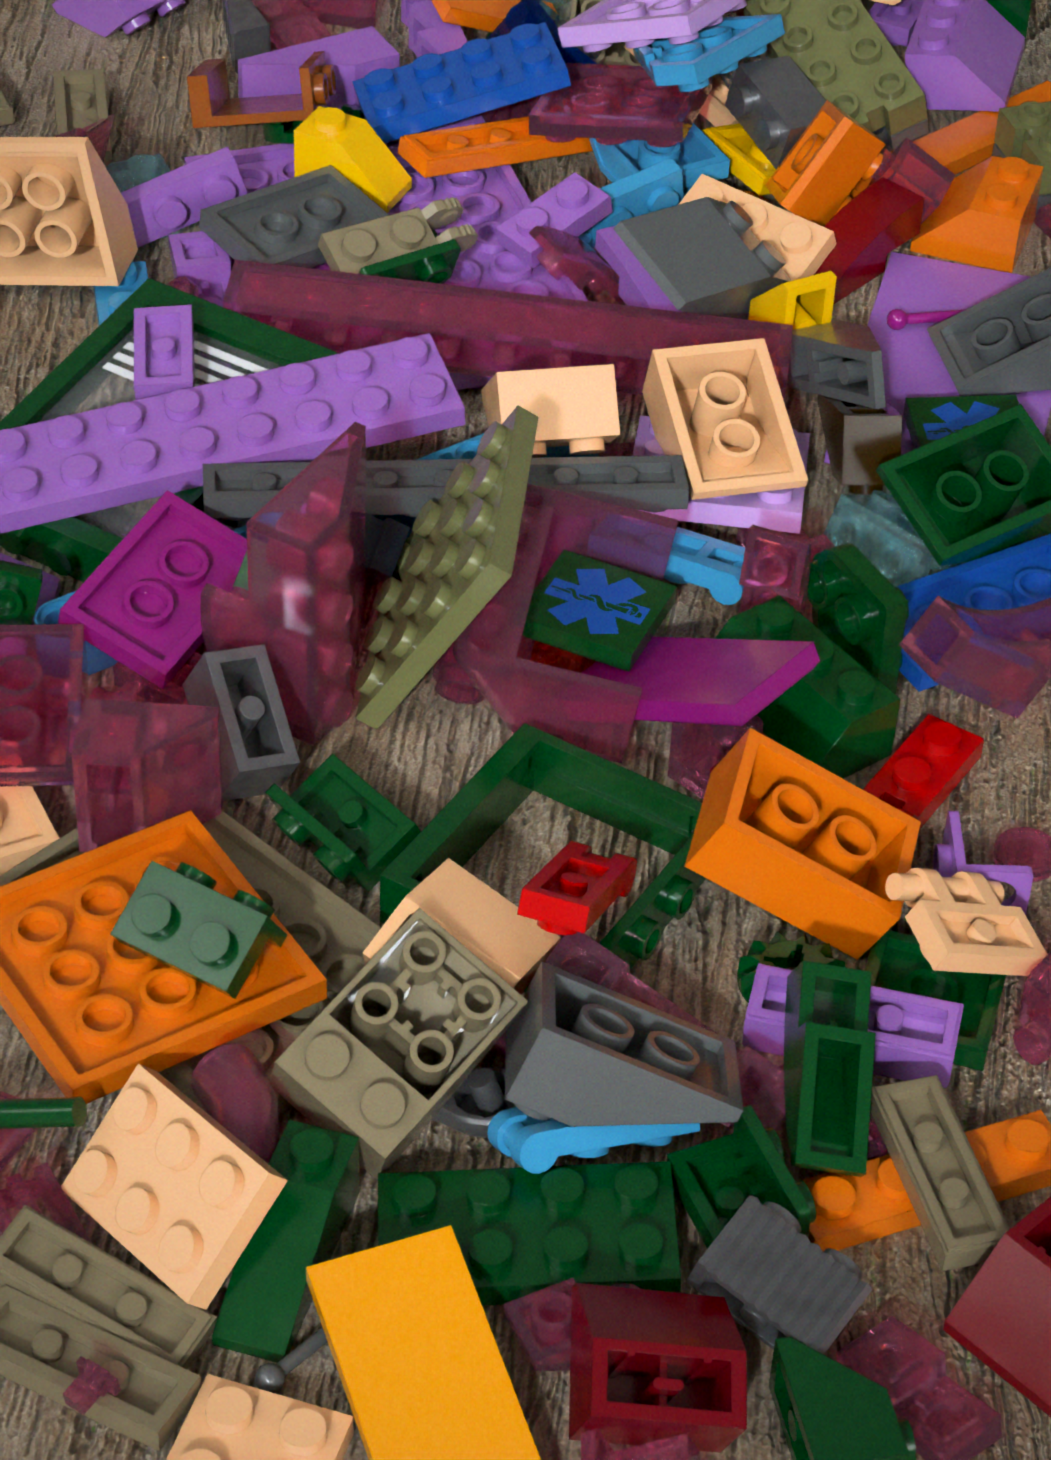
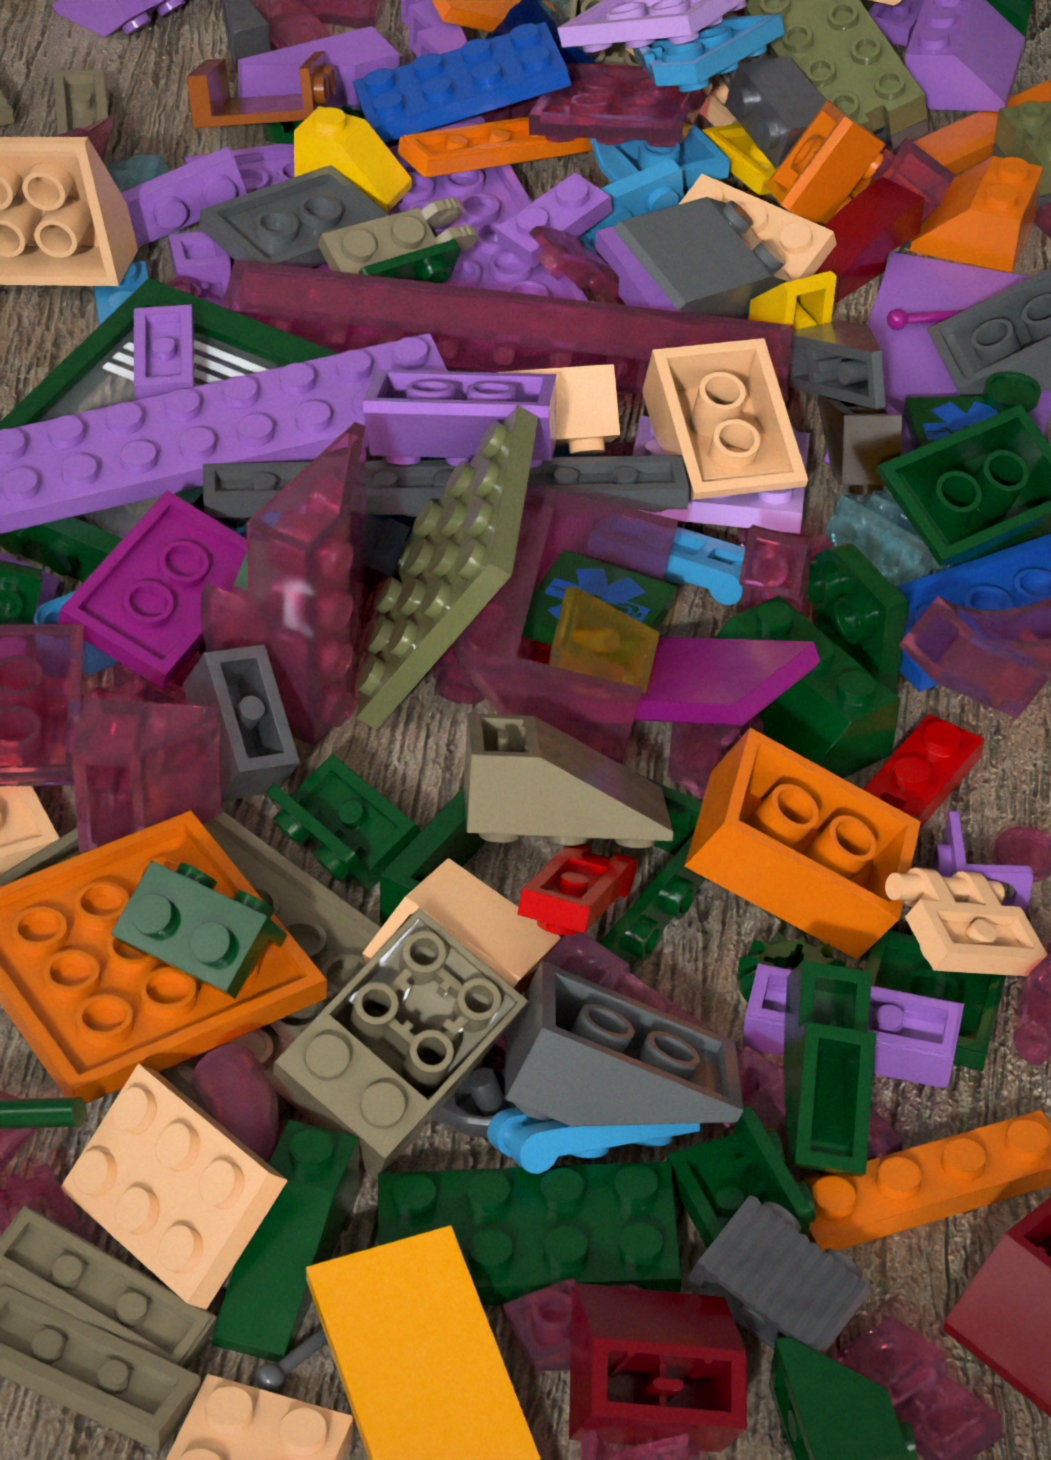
(89, 1385): clear pink piece -> none
(449, 412): none -> medium lavender slope
(548, 784): none -> dark tan slope
(602, 641): none -> clear yellow slope
(938, 1171): dark tan tile -> none
(1010, 389): none -> dark green piece

